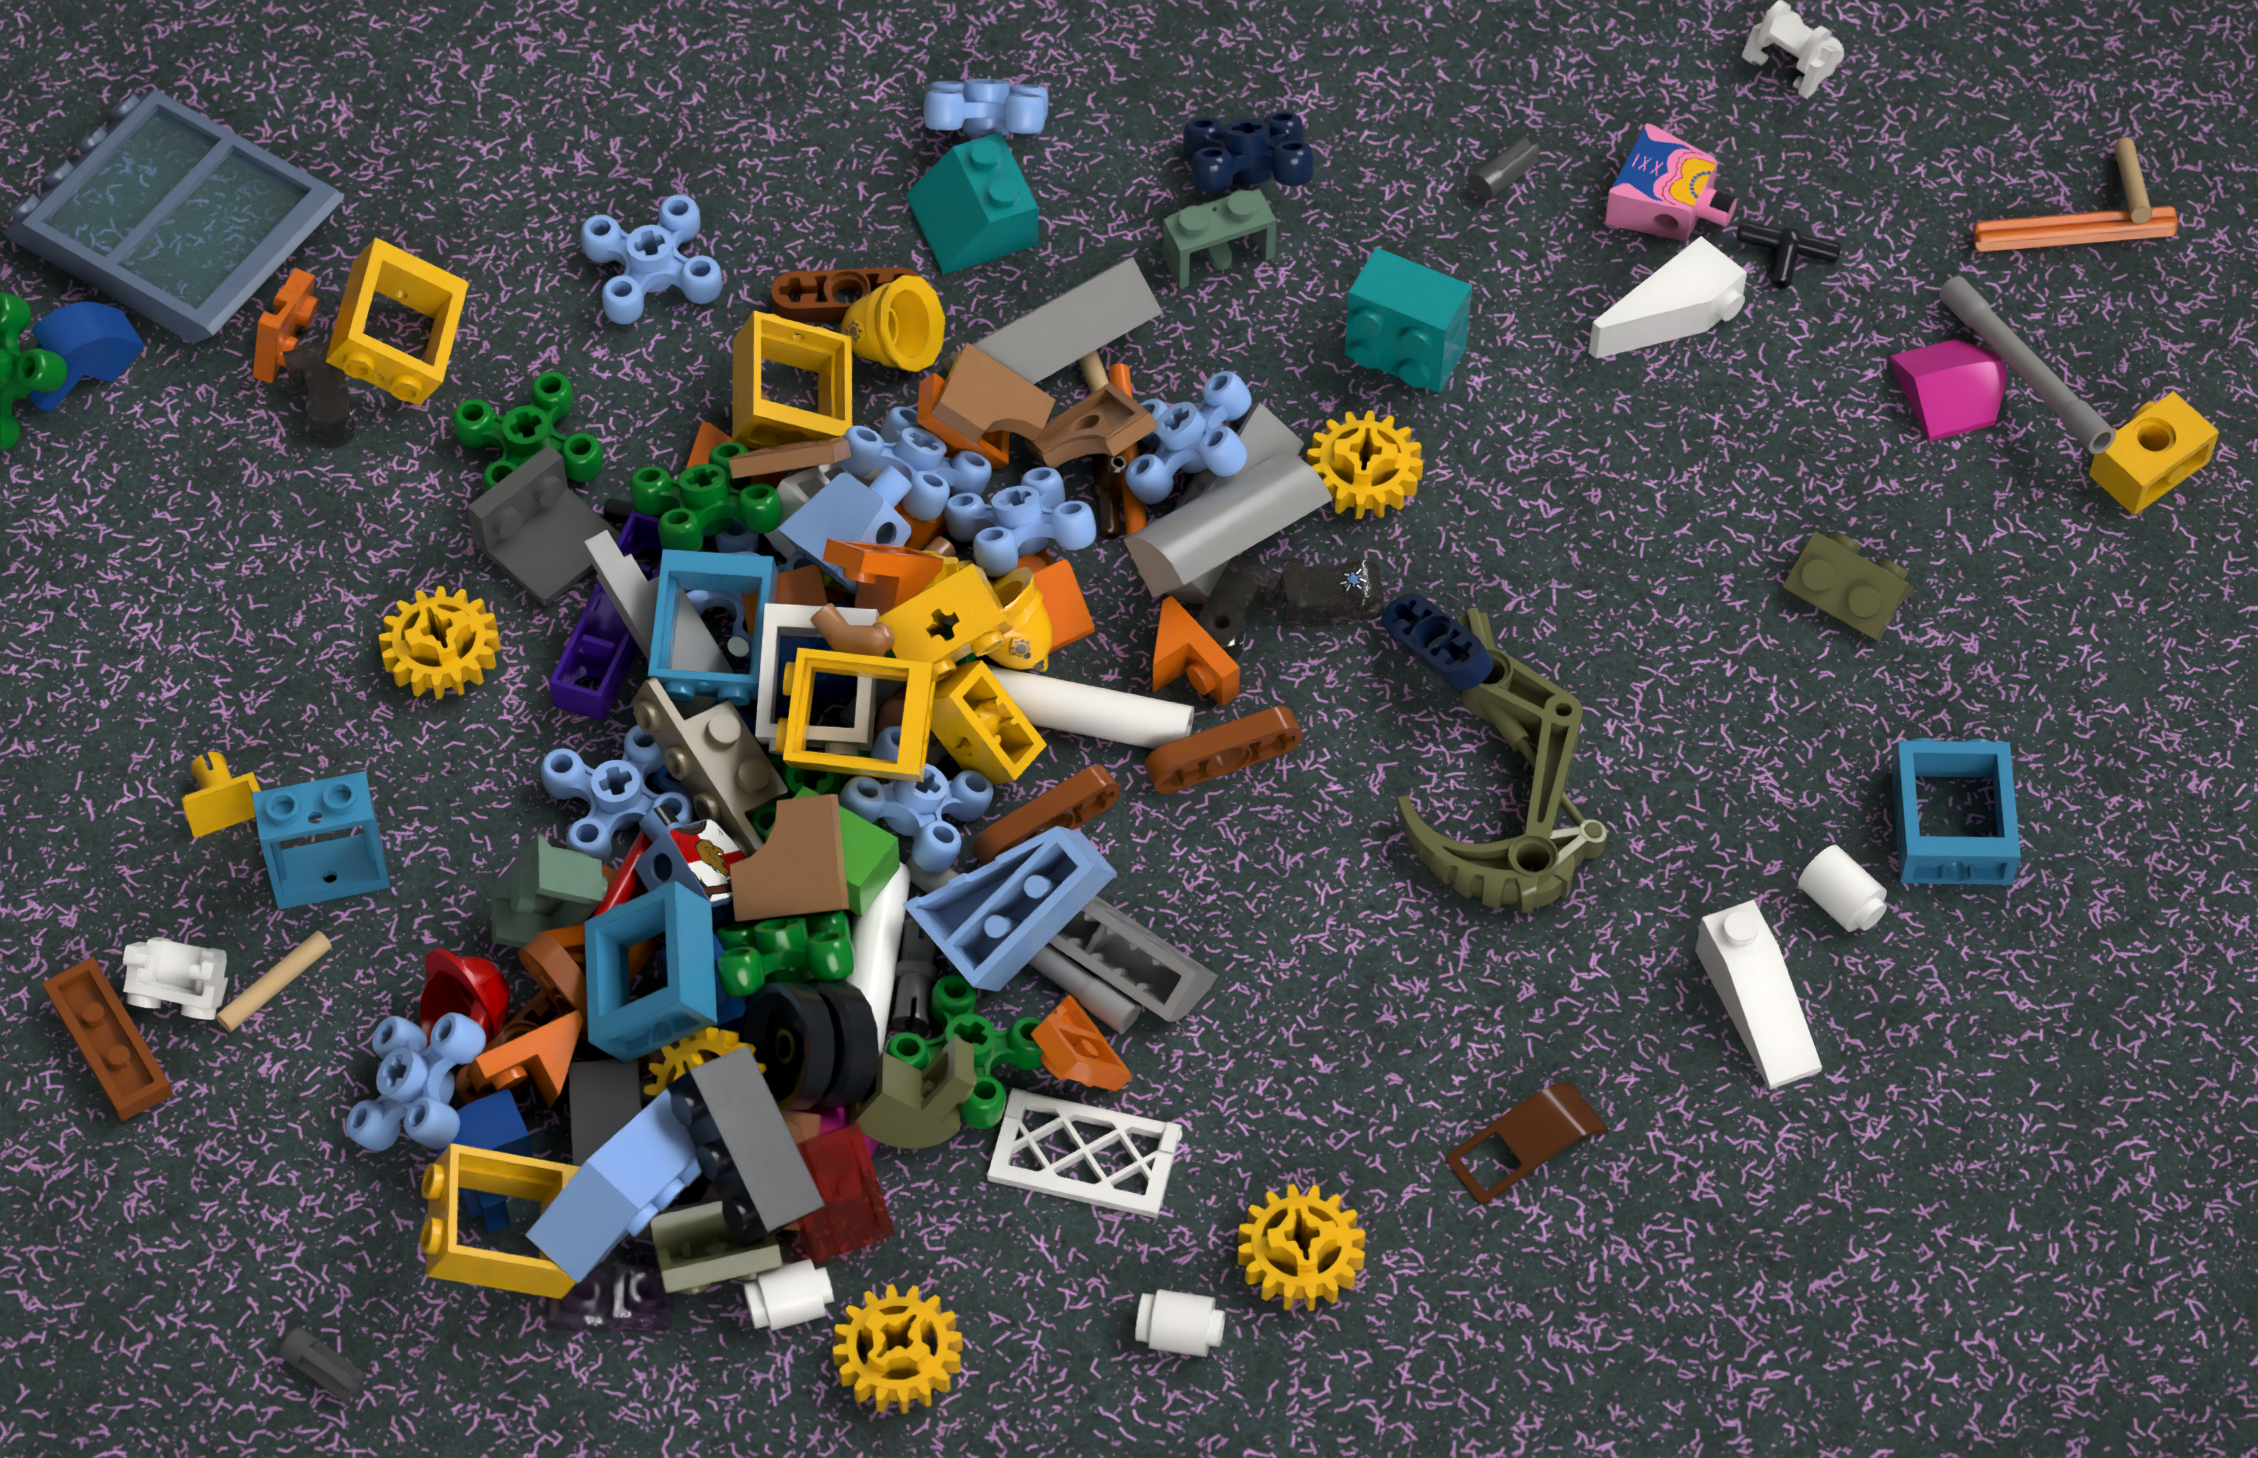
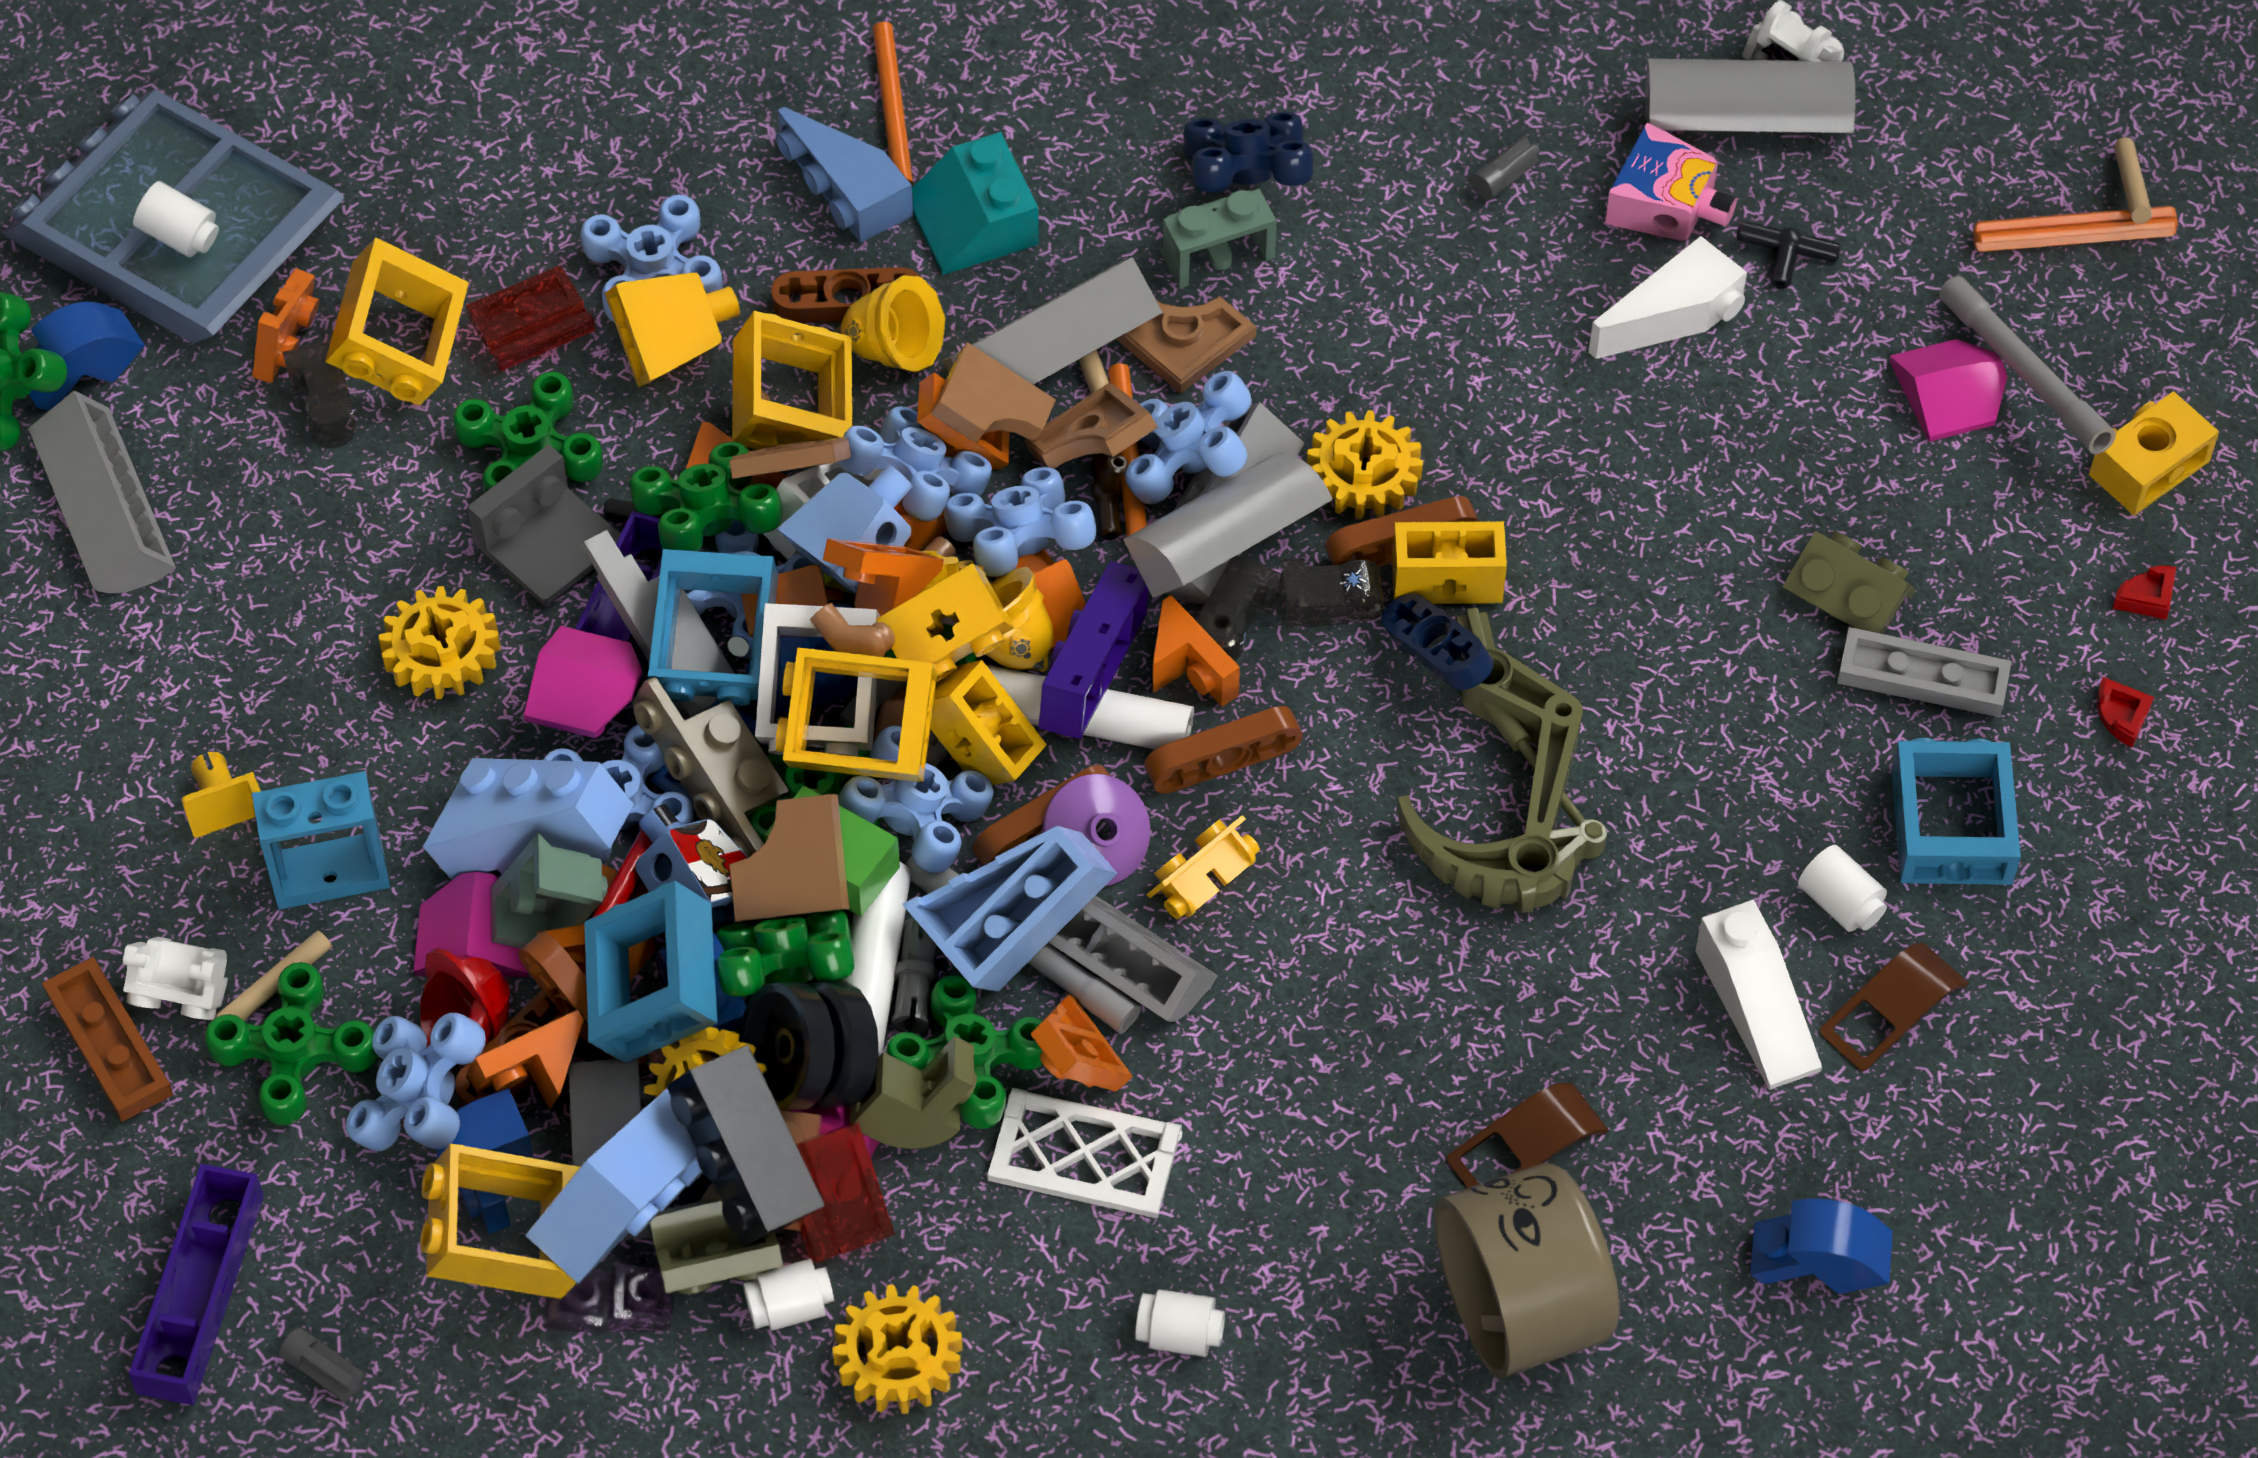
(100, 496): none -> light grey brick
(176, 220): none -> white brick
(196, 1285): none -> dark purple piece
(291, 1043): none -> green gear
(460, 922): none -> dark pink slope
(509, 801): none -> light blue wedge
(530, 317): none -> clear red plate
(581, 682): none -> dark pink slope
(668, 321): none -> yellow torso
(854, 177): none -> medium blue slope
(892, 98): none -> orange bar
(986, 107): light blue gear -> none
(1094, 641): none -> dark purple piece
(1097, 797): none -> medium lavender dish
(1186, 880): none -> yellow hinge
(1189, 340): none -> medium nougat tile
(1277, 1256): yellow gear -> none
(1374, 538): none -> dark orange beam
(1407, 320): teal brick -> none
(1450, 561): none -> yellow brick
(1527, 1268): none -> dark tan piece
(1750, 95): none -> light grey brick
(1827, 1239): none -> blue brick
(1901, 994): none -> reddish brown piece
(1924, 672): none -> light grey plate
(2123, 709): none -> red tile
(2147, 592): none -> red tile

